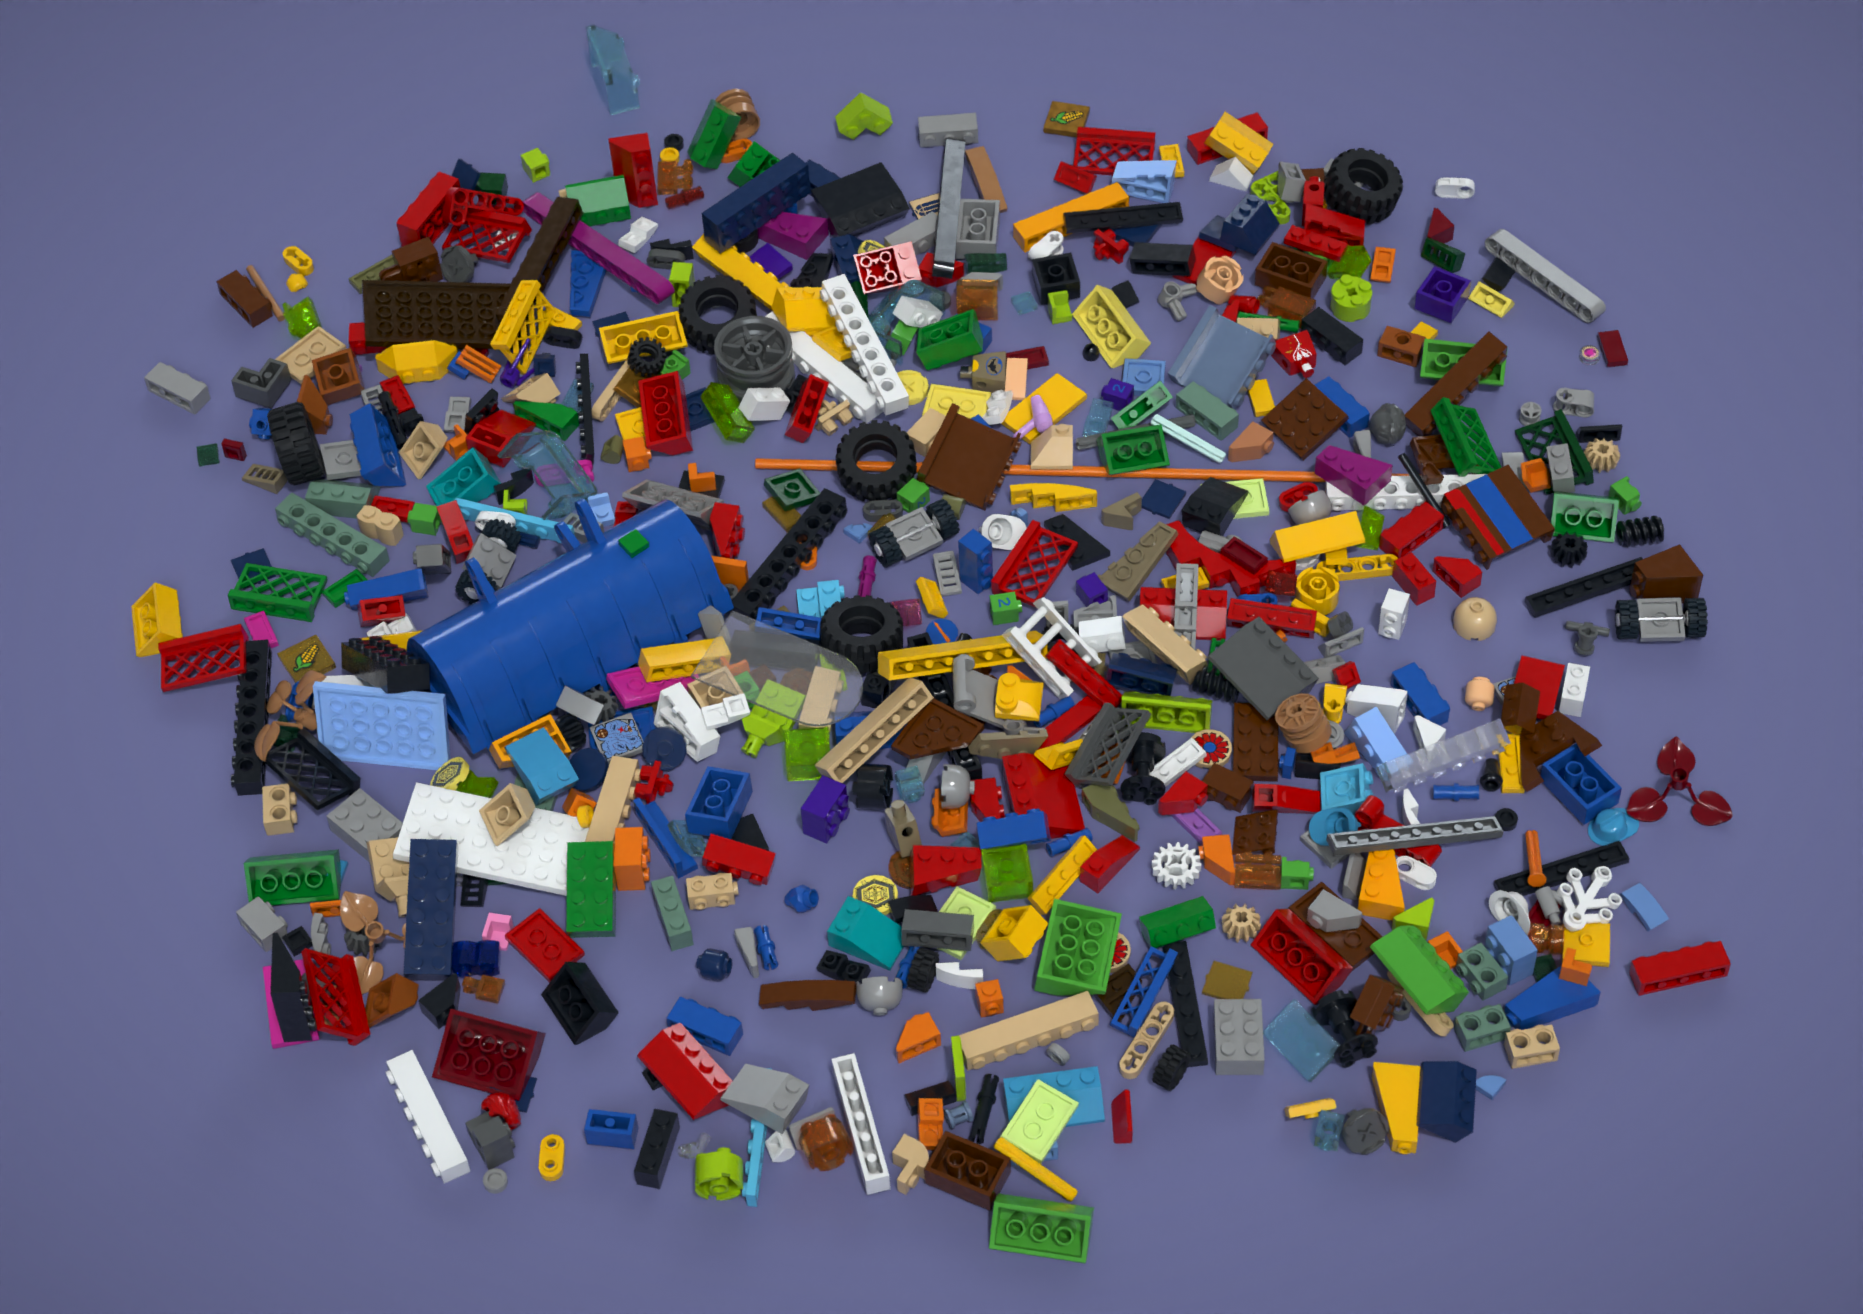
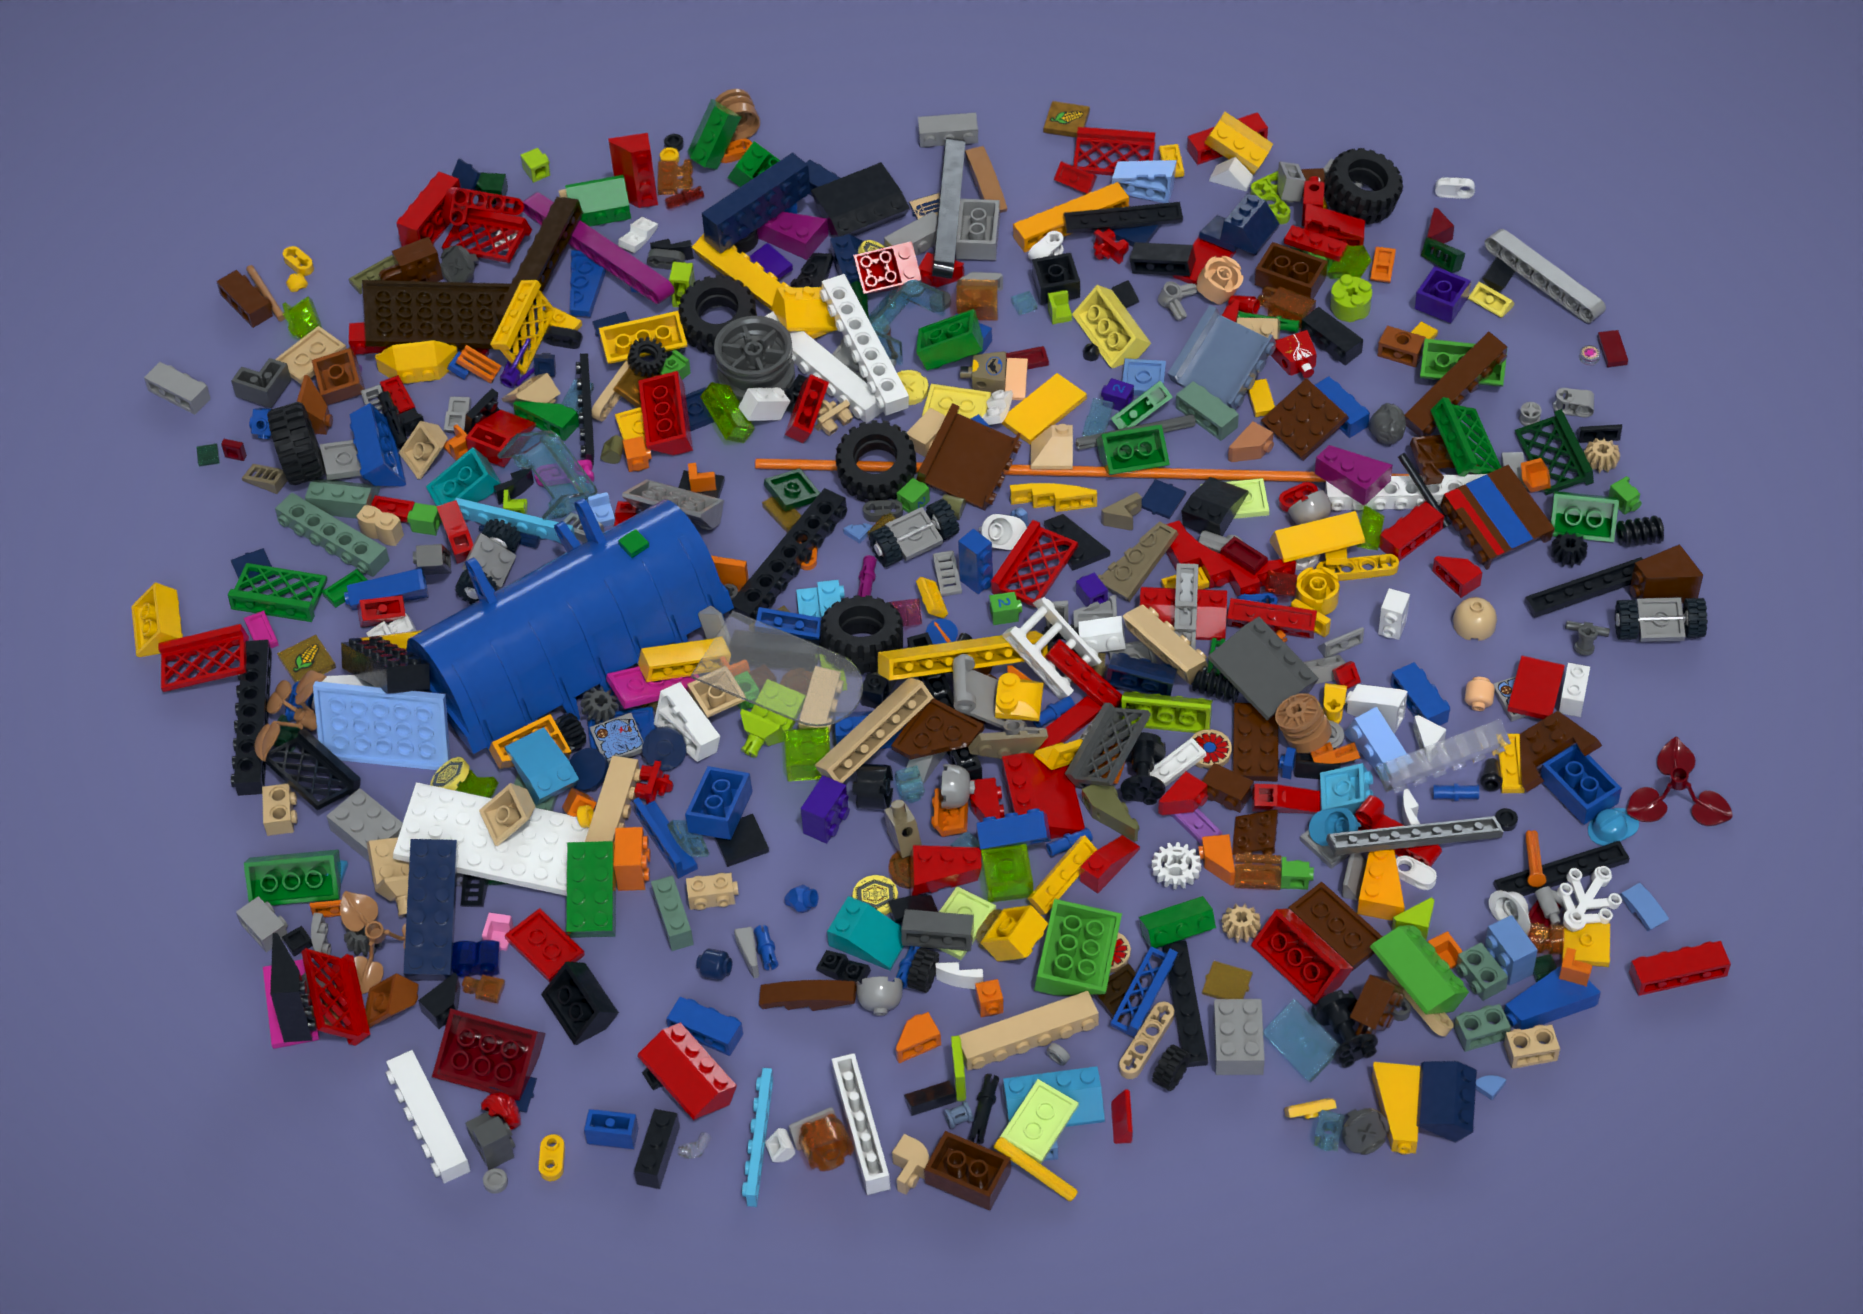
(485, 516): white piece -> none
(580, 705): light grey slope -> none
(608, 54): clear light blue windscreen -> none
(718, 1174): lime brick -> none
(724, 713): white slope -> none
(727, 529): red slope -> none
(739, 859): red brick -> none
(767, 1096): light grey slope -> none
(833, 343): yellow tile -> none
(862, 114): lime brick -> none
(904, 334): bright green brick -> none
(916, 312): white brick -> none
(930, 1121): orange slope -> none
(979, 262): clear green slope -> none
(1041, 417): lavender piece -> none
(1041, 1228): bright green slope -> none
(1189, 439): light aqua axle -> none
(1332, 913): light grey slope -> none
(1340, 624): dark grey beam -> none
(1362, 443): light grey slope -> none
(1414, 578): red brick -> none
(1520, 708): reddish brown brick -> none
(1560, 468): light grey brick -> none

